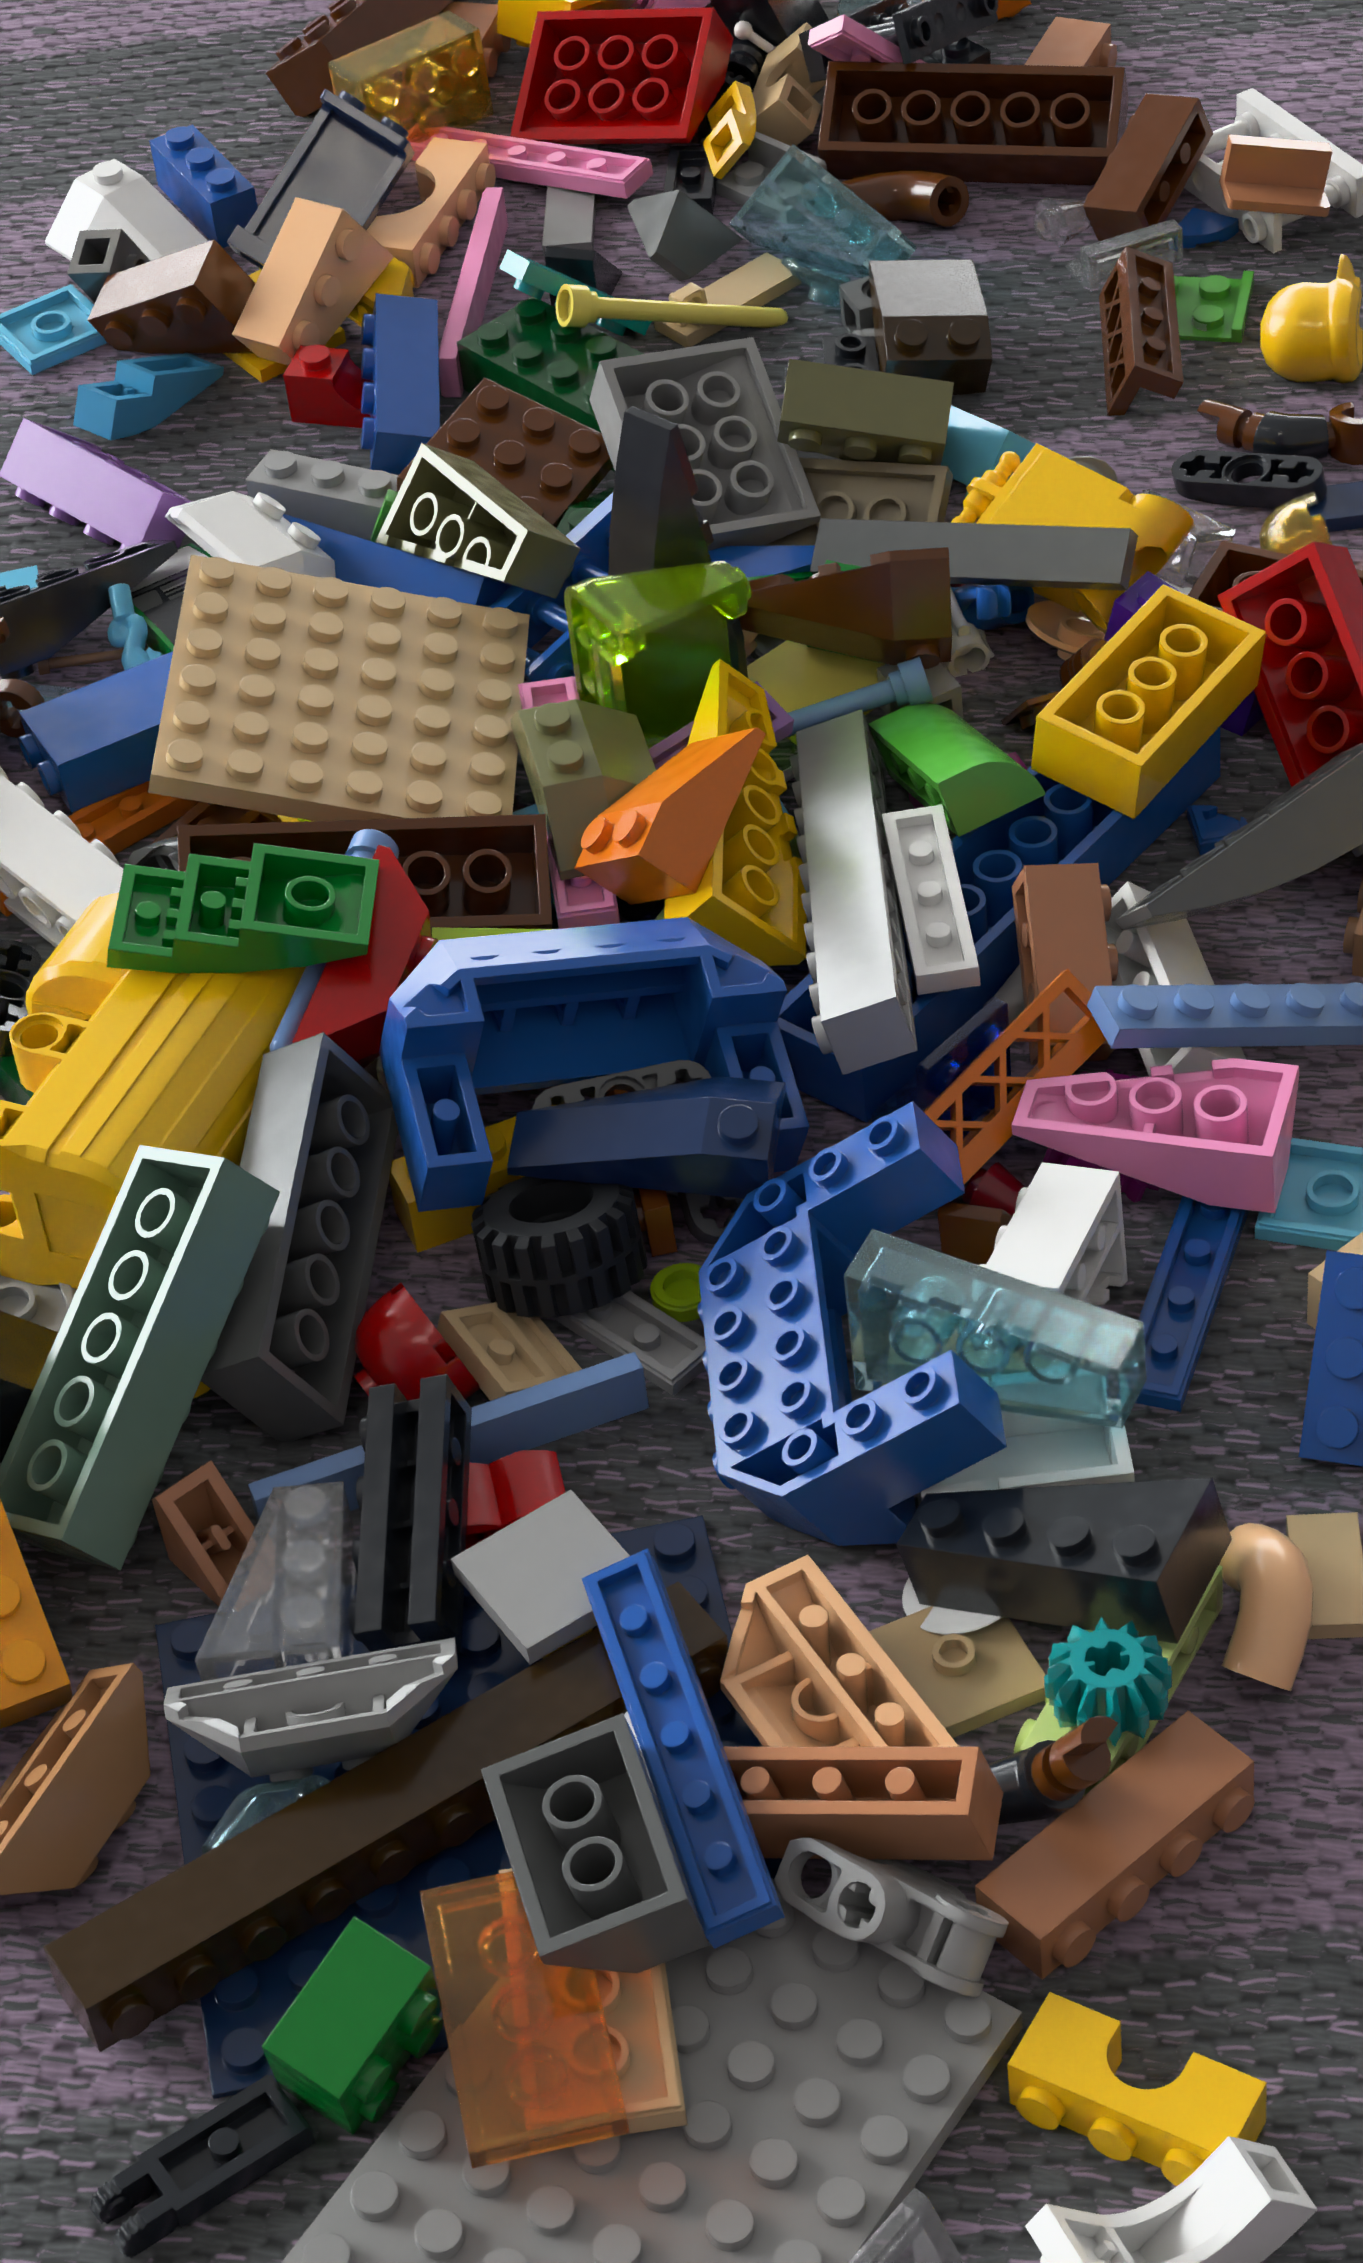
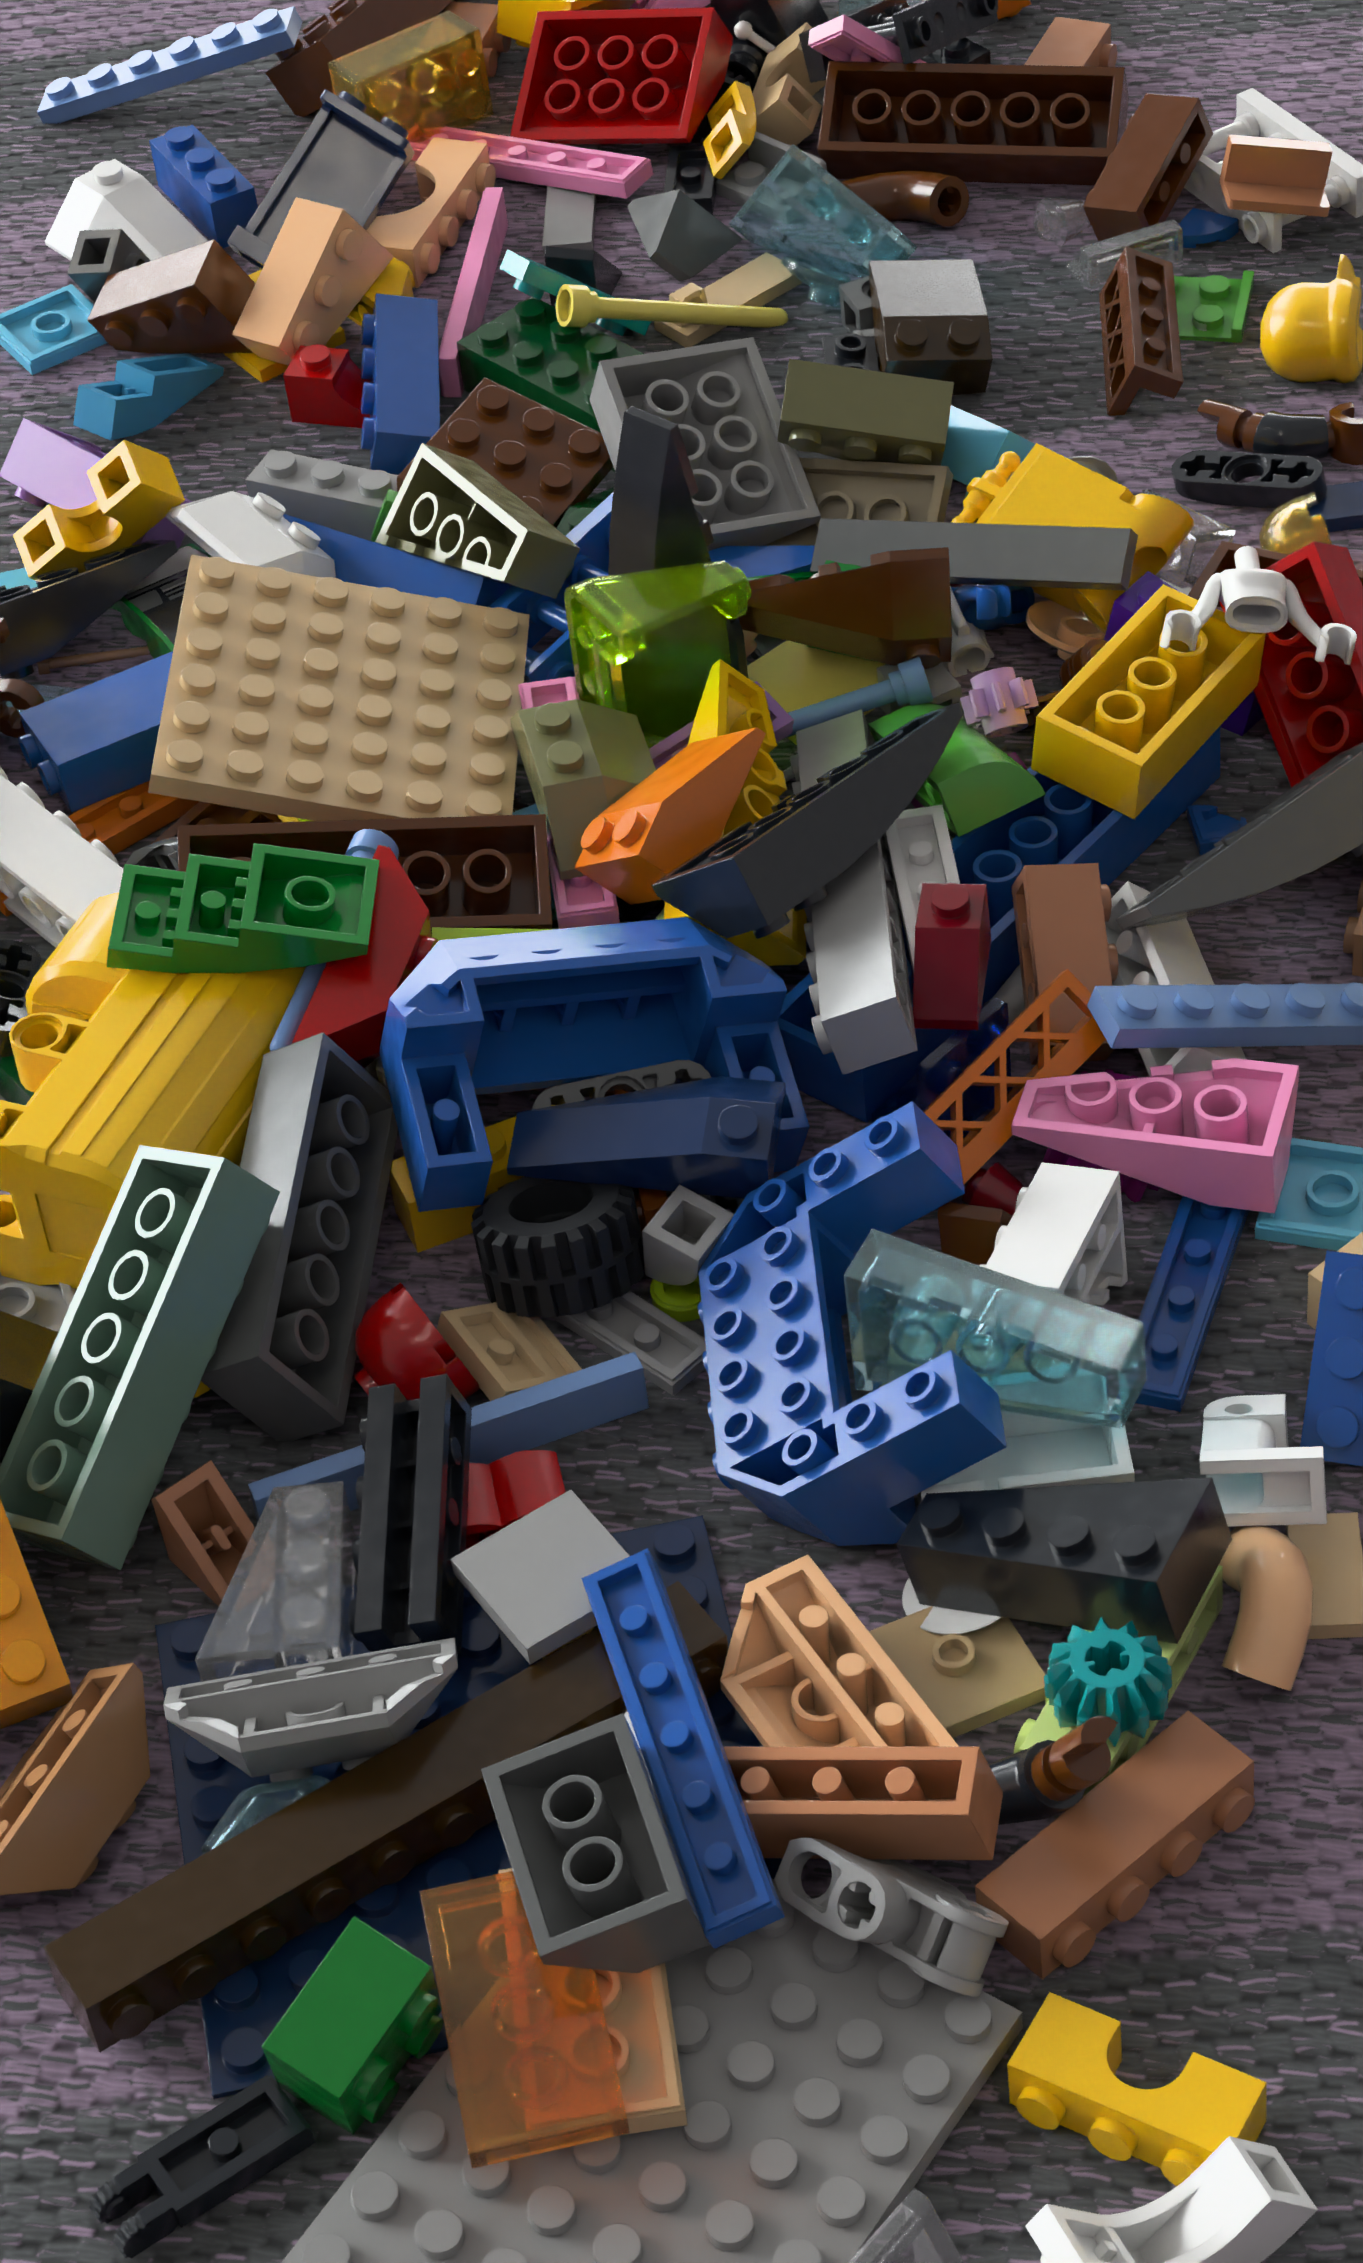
(128, 628): medium azure animal -> none
(132, 496): none -> yellow arch
(177, 64): none -> medium blue plate
(682, 1236): none -> light grey brick
(810, 837): none -> black wedge
(950, 955): none -> dark red slope
(999, 702): none -> lavender gear
(1254, 1467): none -> white piece
(1256, 603): none -> white piece

